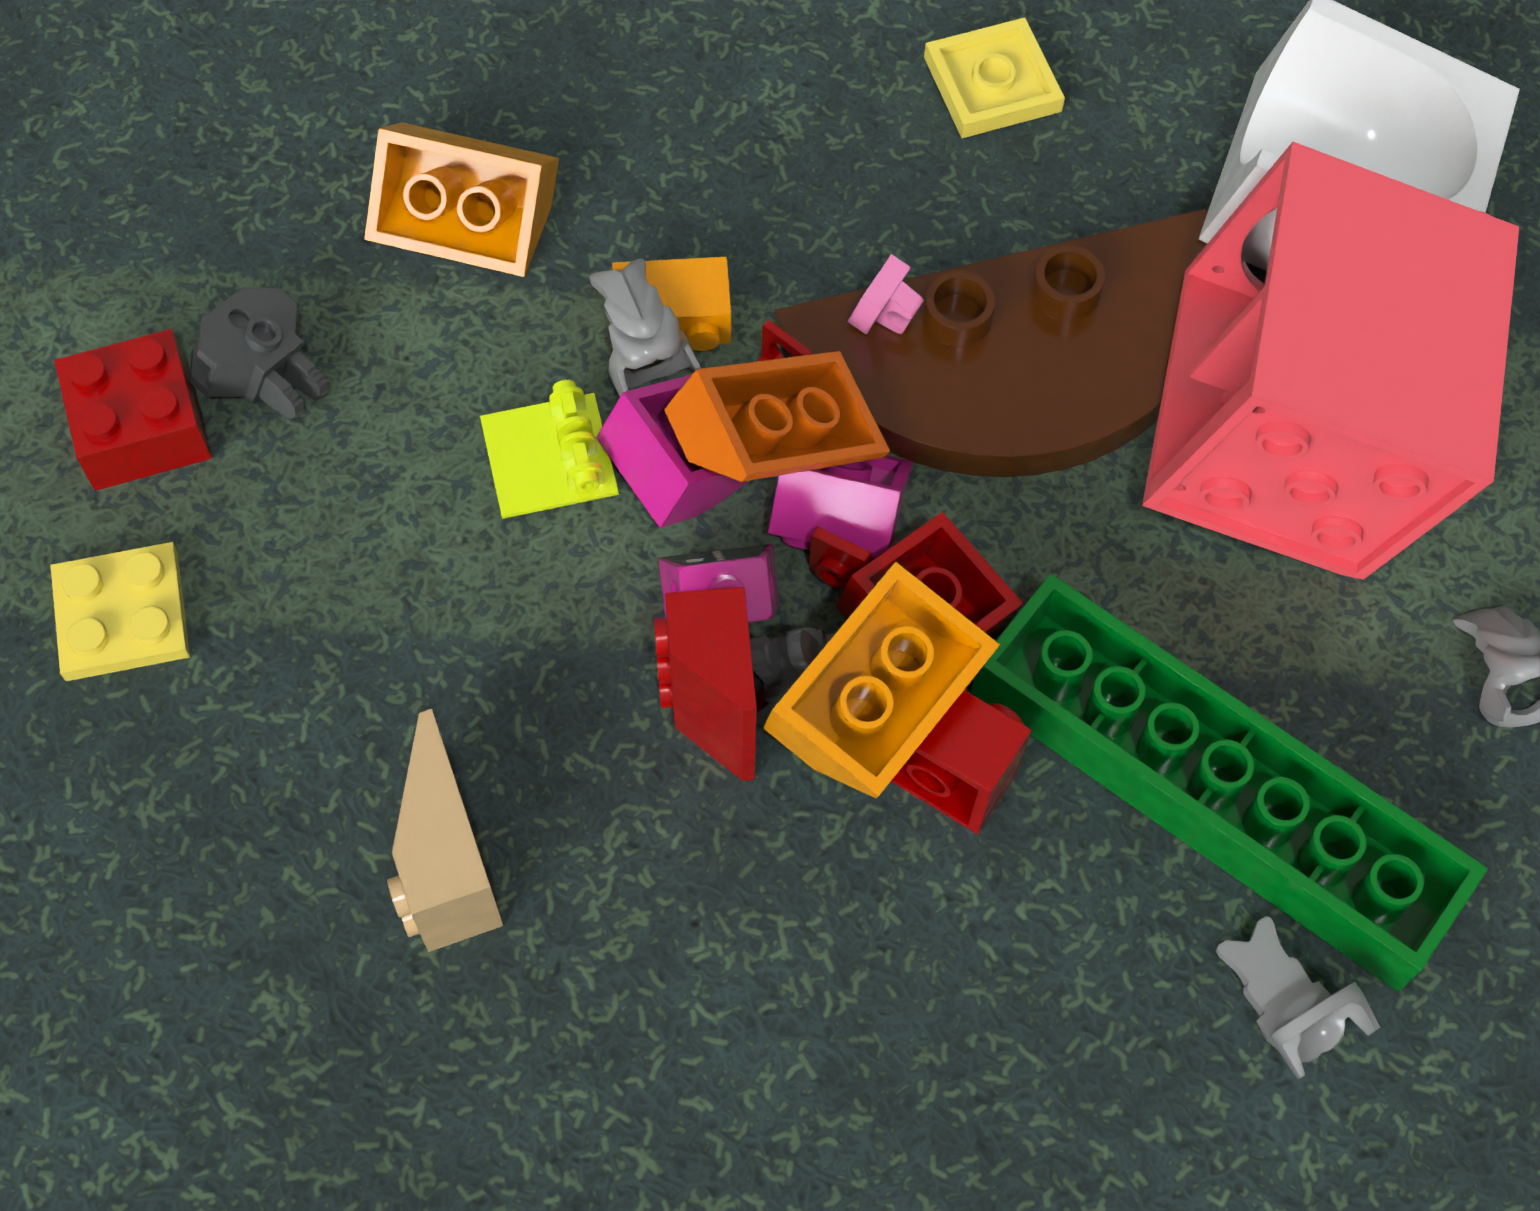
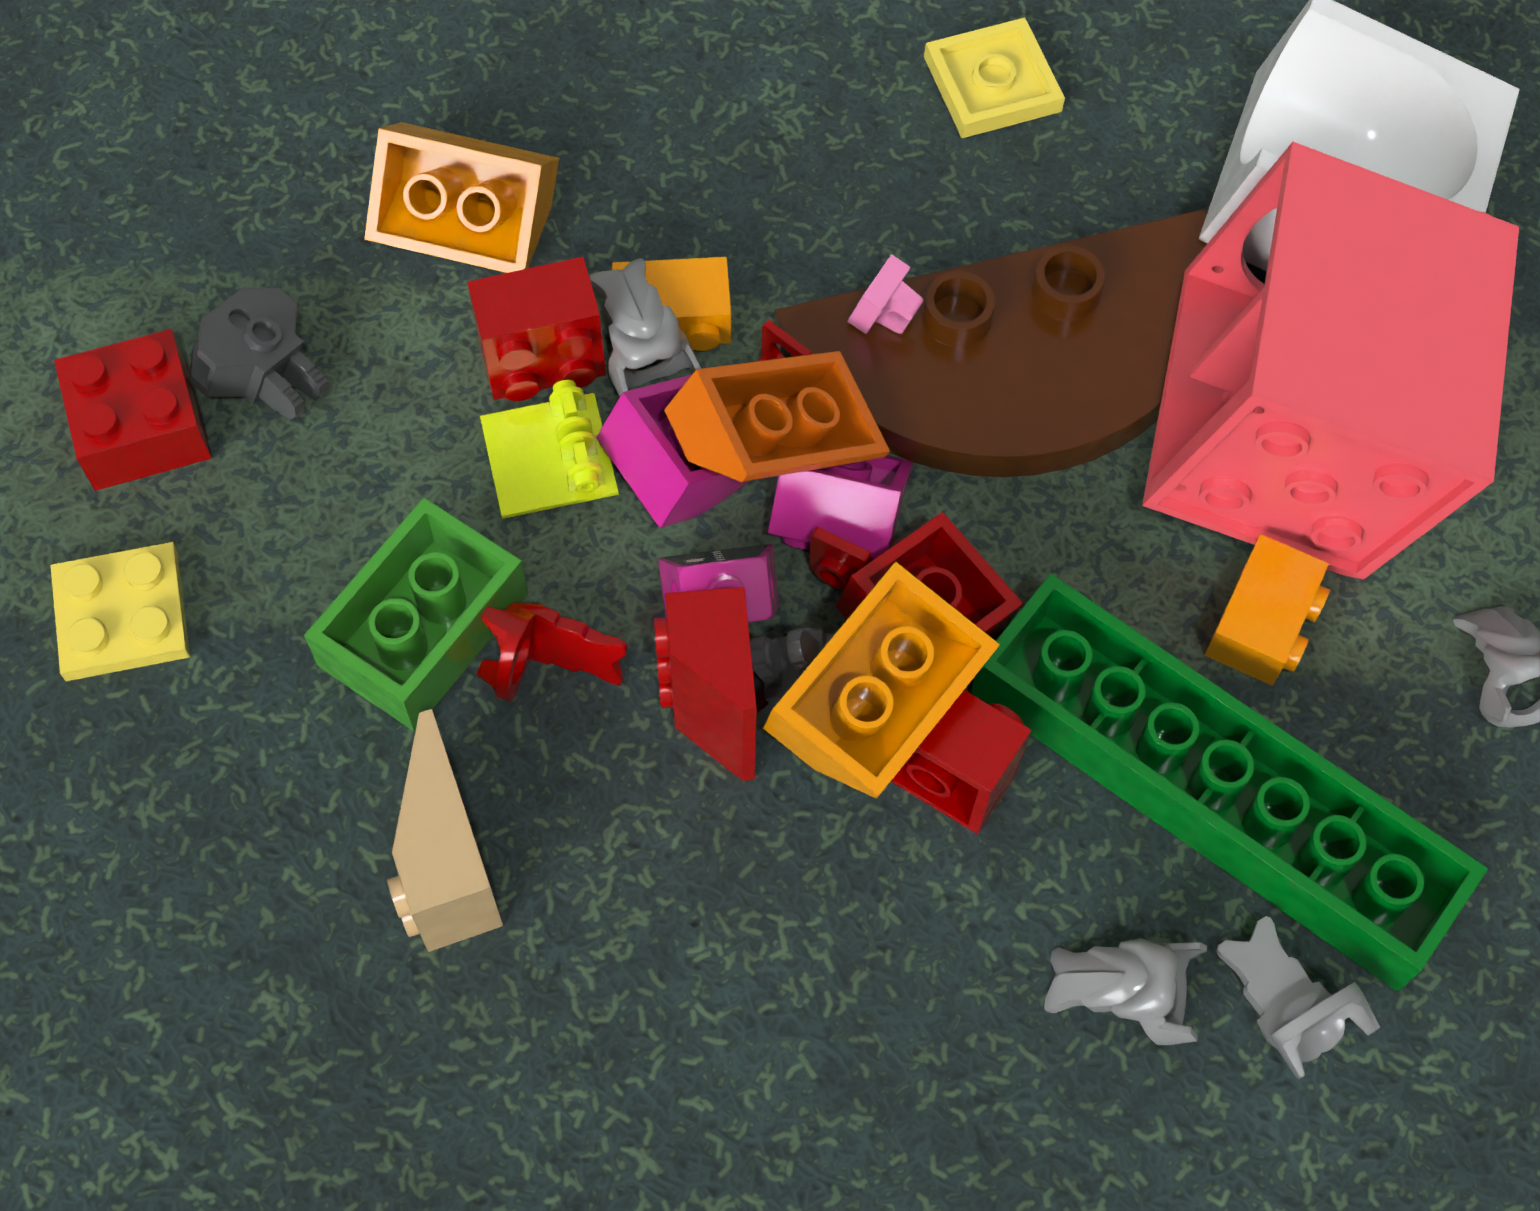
(416, 613): none -> bright green brick
(538, 328): none -> red brick
(544, 636): none -> red hair
(1133, 981): none -> light grey hair
(1268, 610): none -> light orange brick

